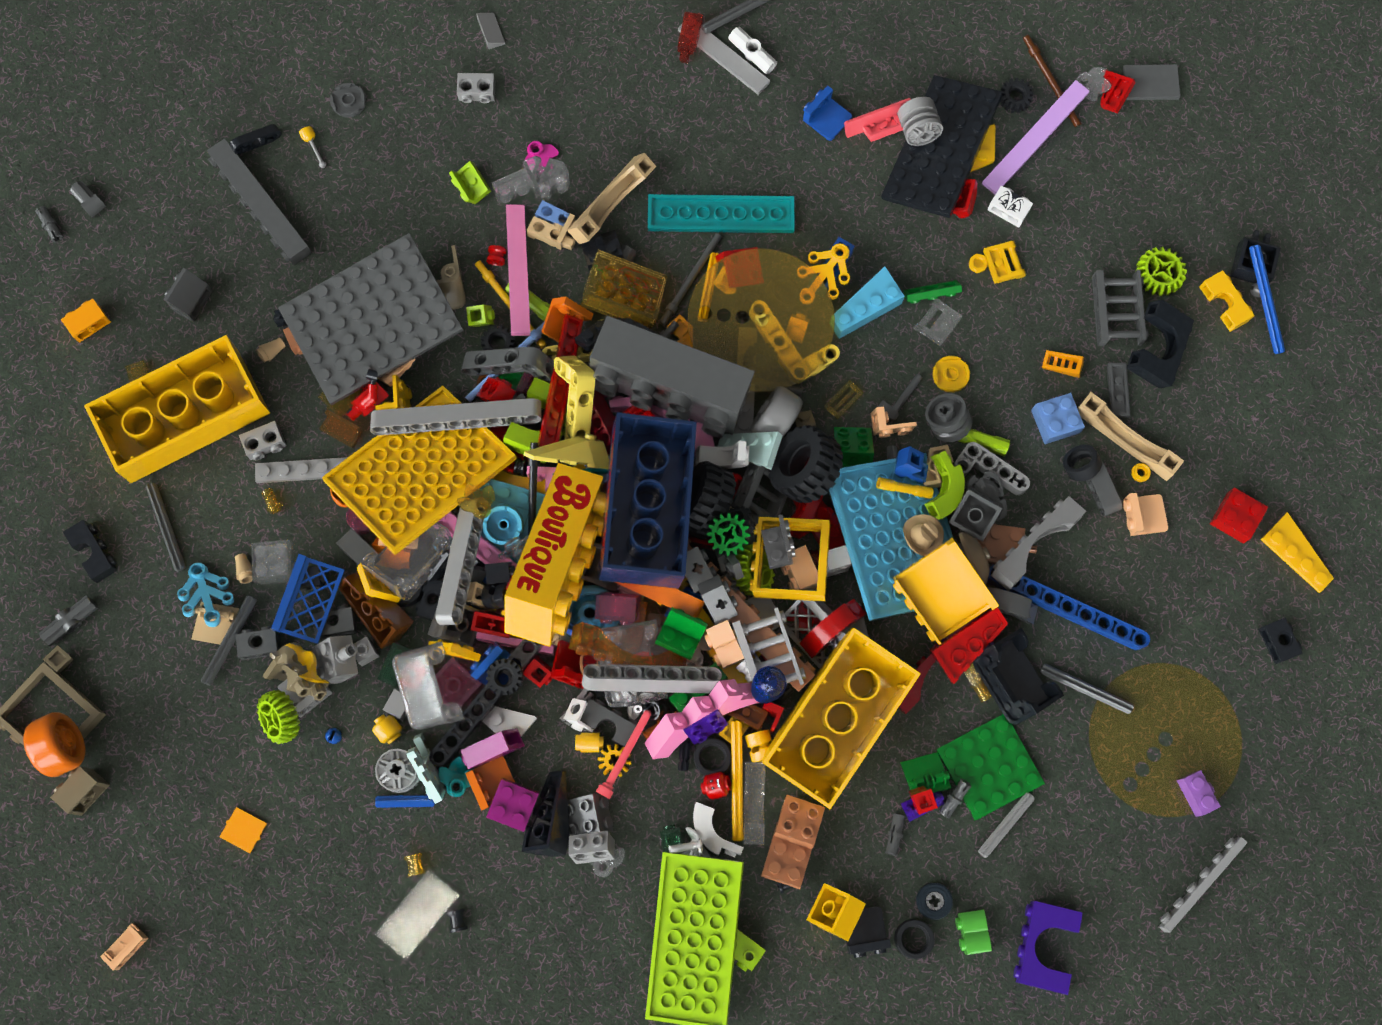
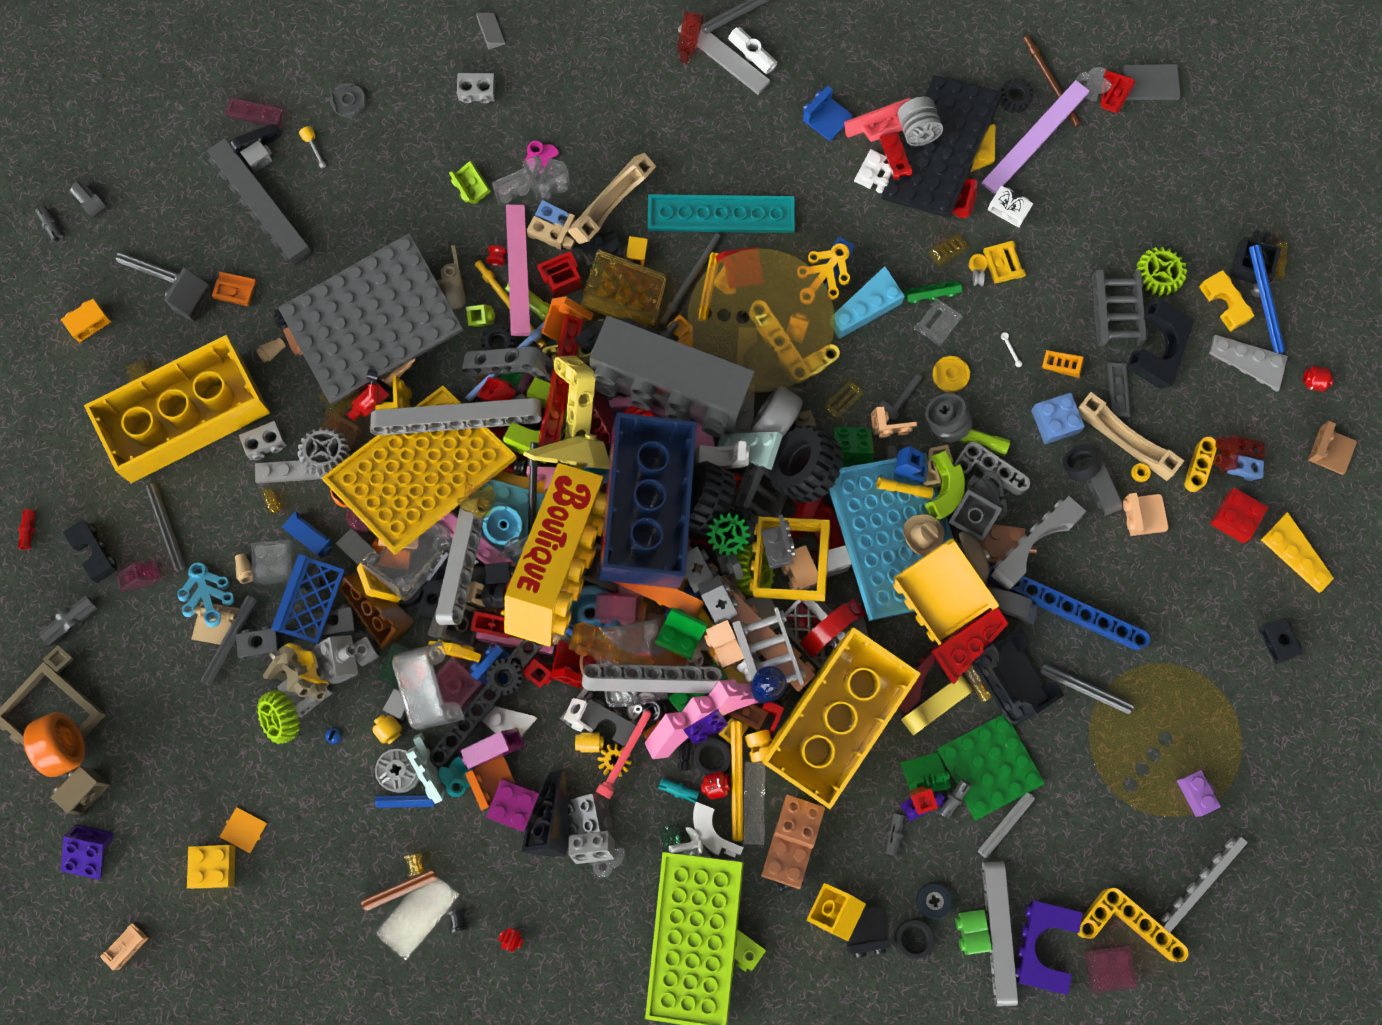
(26, 529): none -> red pin
(84, 851): none -> dark purple bracket
(138, 576): none -> clear pink slope
(146, 267): none -> dark grey axle
(211, 866): none -> yellow brick
(234, 289): none -> orange plate
(253, 112): none -> clear pink plate
(257, 156): none -> light grey brick
(308, 535): none -> blue window
(327, 441): none -> light grey gear
(399, 889): none -> axle
(510, 939): none -> red gear
(561, 274): none -> red plate
(637, 249): none -> yellow panel
(678, 790): none -> teal pin
(870, 169): none -> white plate
(895, 155): none -> red plate
(936, 705): none -> light yellow beam
(938, 259): none -> clear yellow slope
(978, 277): none -> light grey bush
(1000, 933): none -> light grey beam
(1004, 336): none -> white hinge
(1110, 969): none -> clear pink brick
(1137, 914): none -> yellow beam
(1206, 459): none -> yellow beam
(1239, 458): none -> clear red hips
(1251, 360): none -> light grey wing
(1282, 261): none -> clear yellow axle
(1318, 378): none -> red head
(1332, 449): none -> medium nougat bracket

